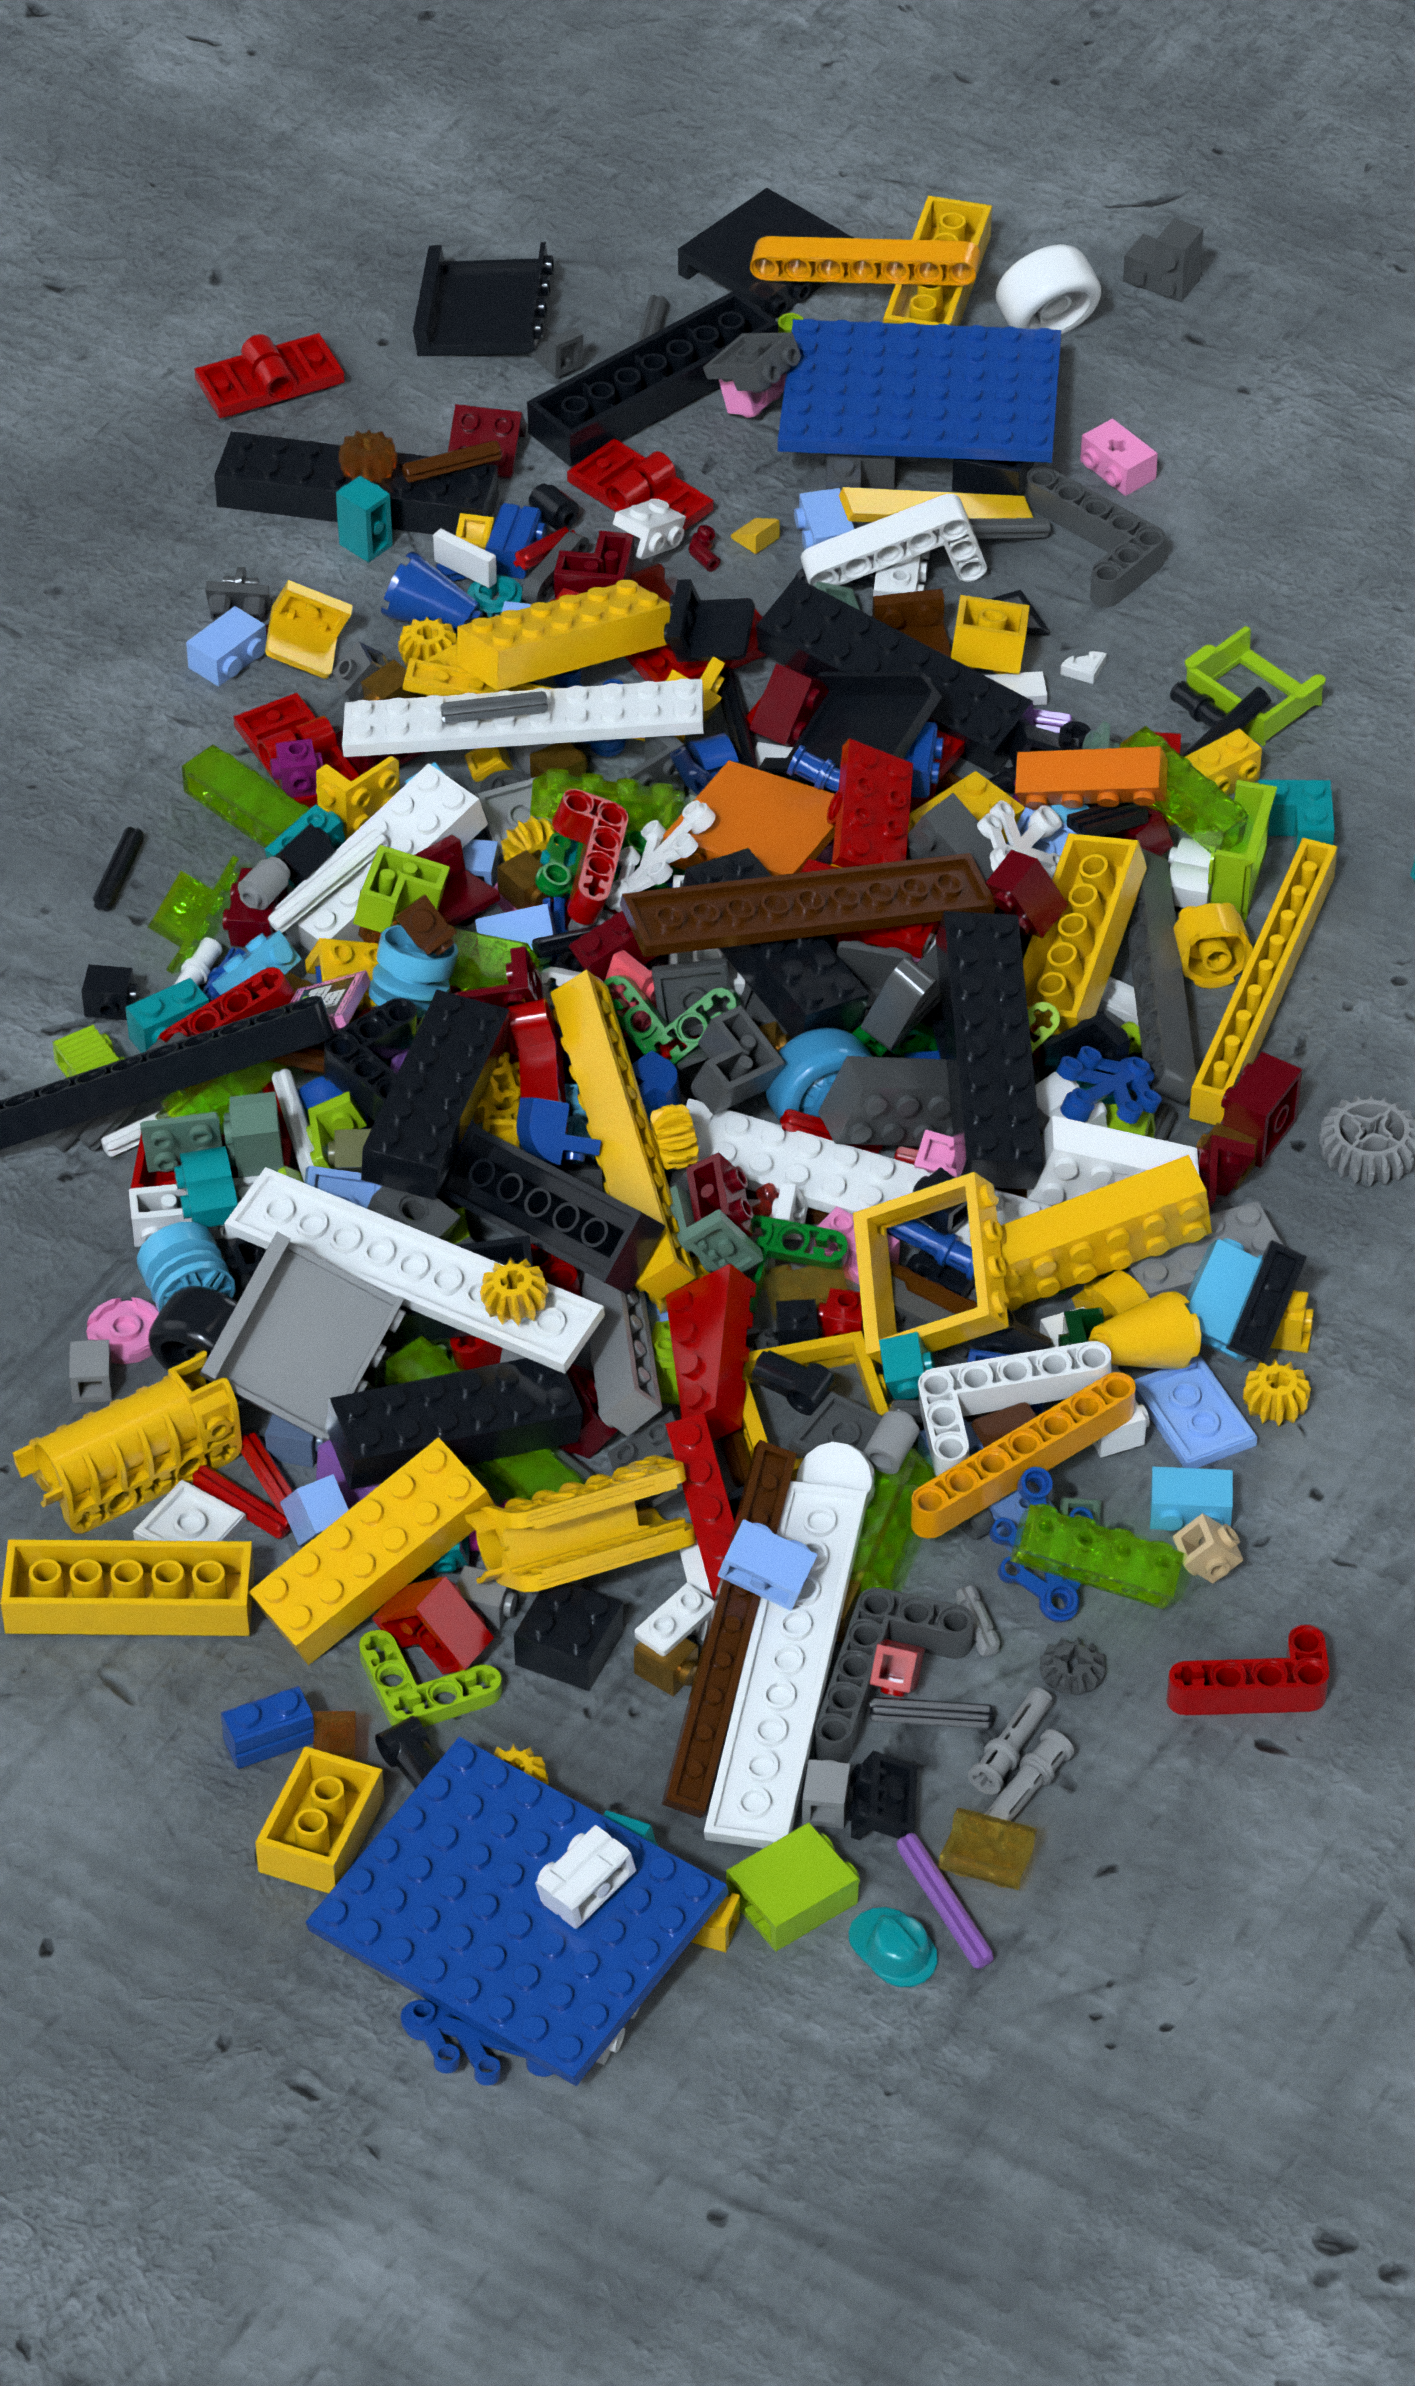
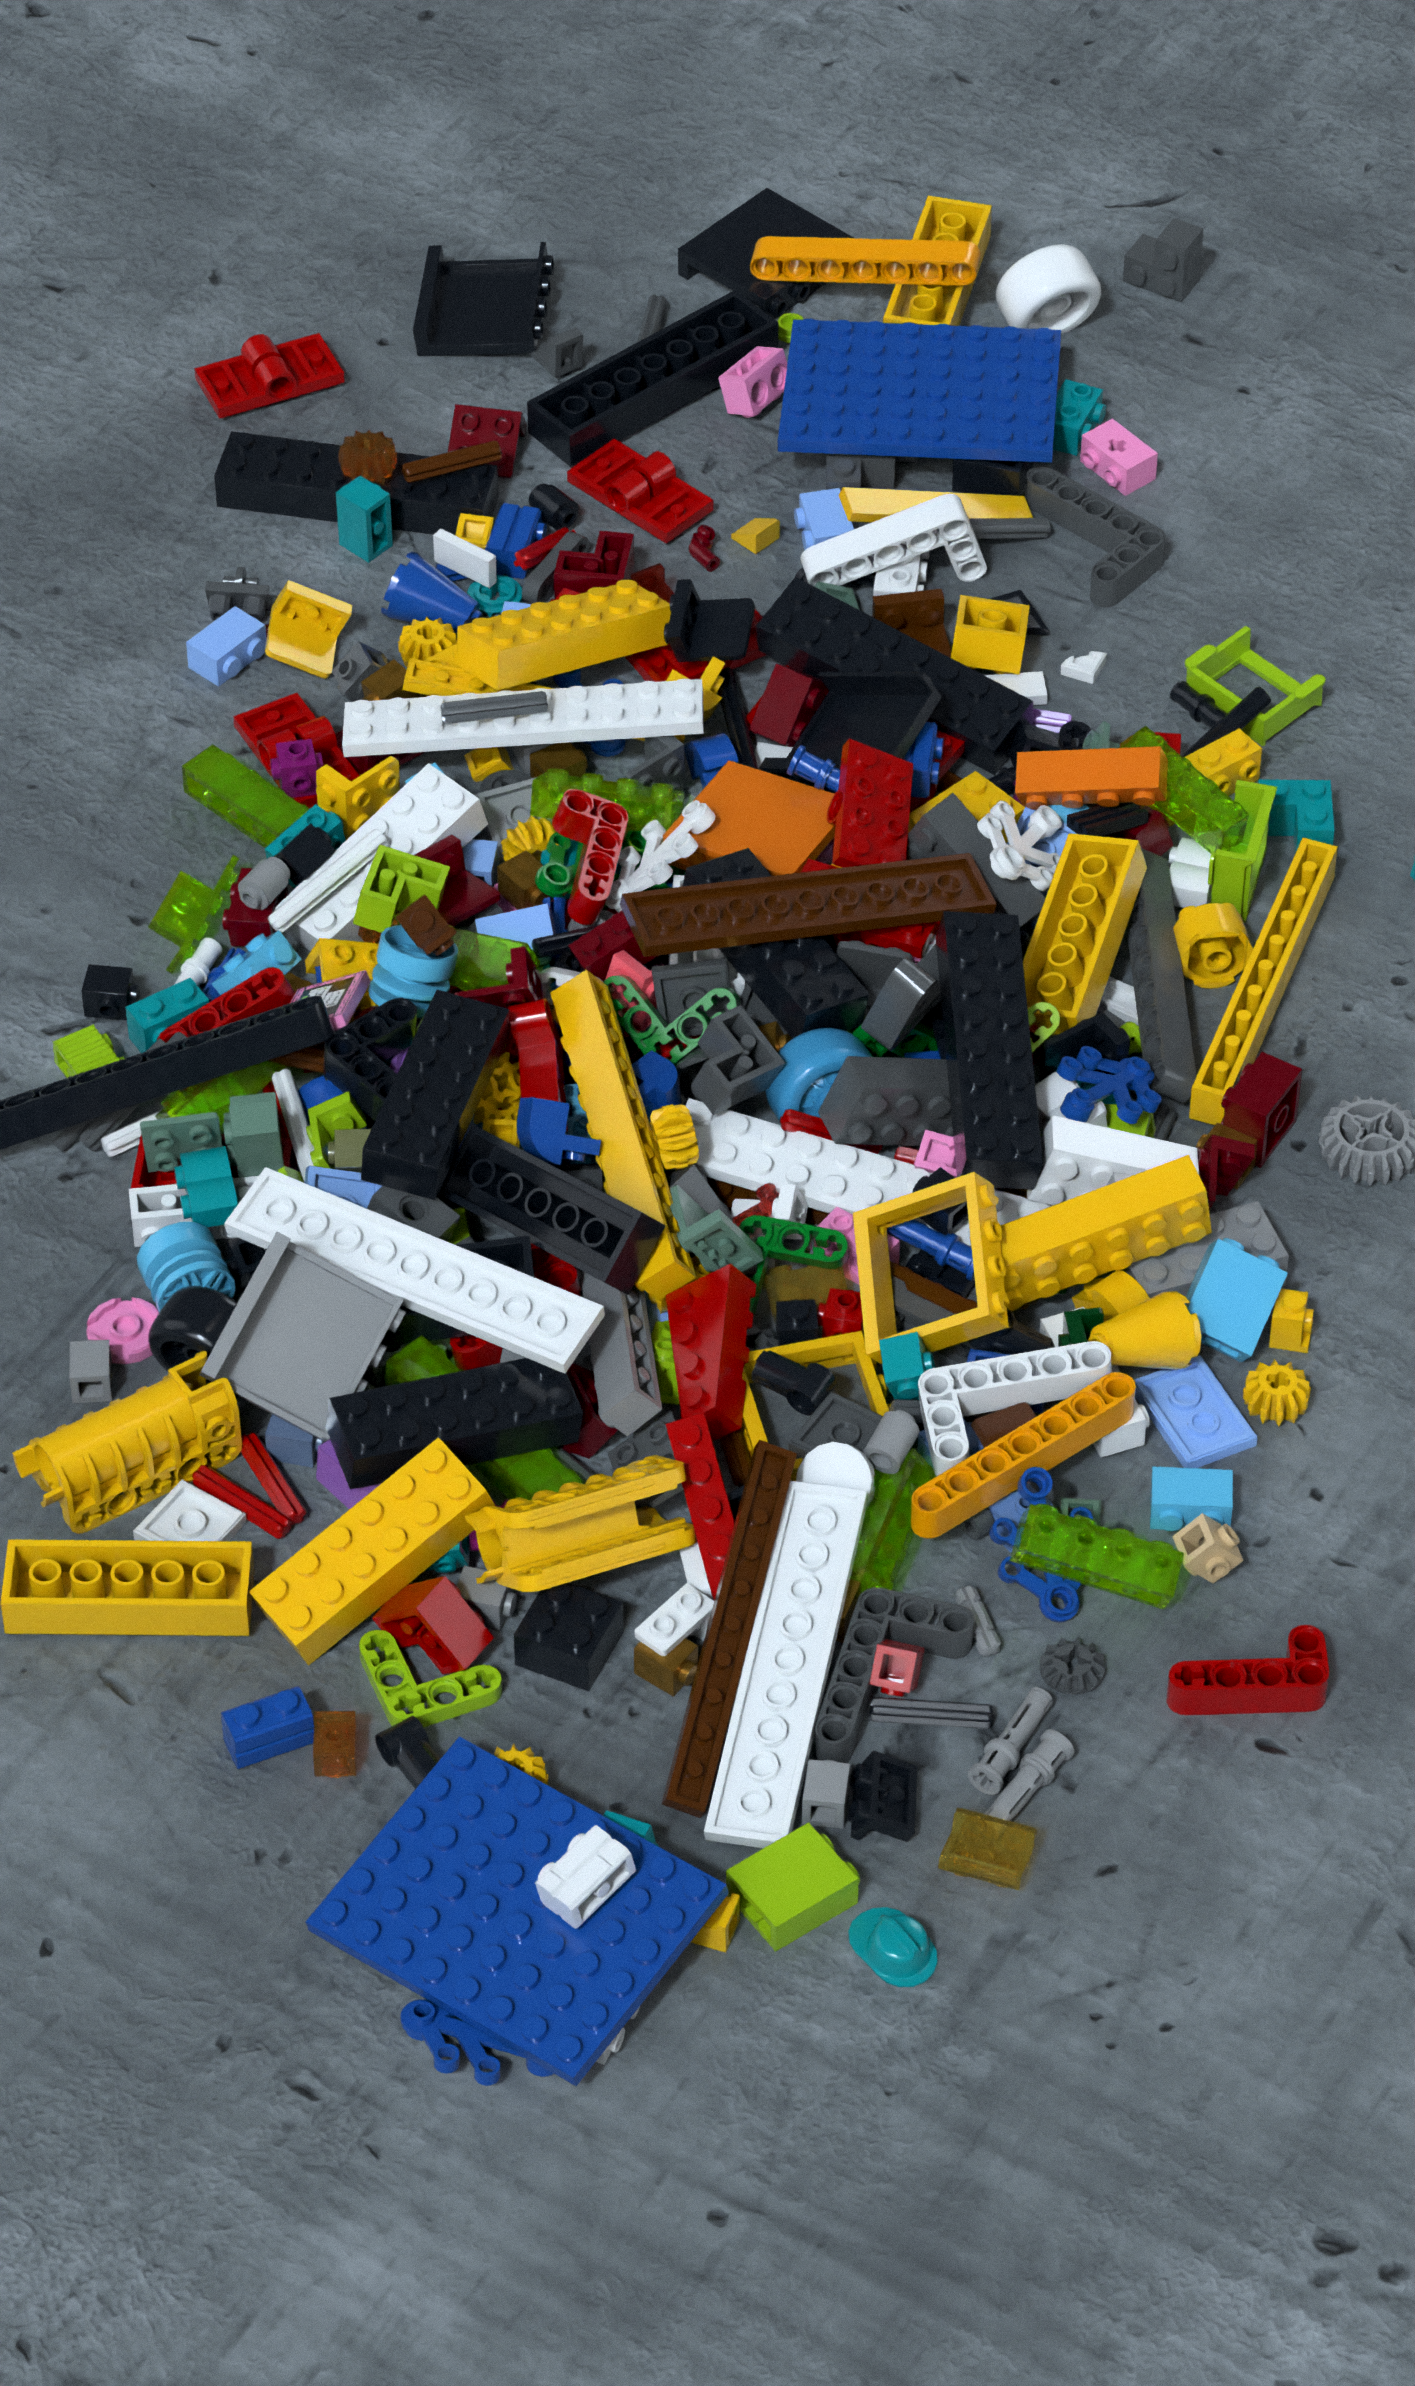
(118, 869): black axle -> none
(313, 1508): light blue brick -> none
(319, 1820): yellow brick -> none
(514, 1291): yellow gear -> none
(654, 524): white bracket -> none
(691, 774): dark blue arm -> none
(720, 1185): dark red brick -> none
(755, 360): dark grey plate -> none
(767, 1564): light blue brick -> none
(945, 1901): medium lavender axle -> none
(1026, 890): dark red brick -> none
(1077, 412): none -> teal brick
(1266, 1302): black tile -> none

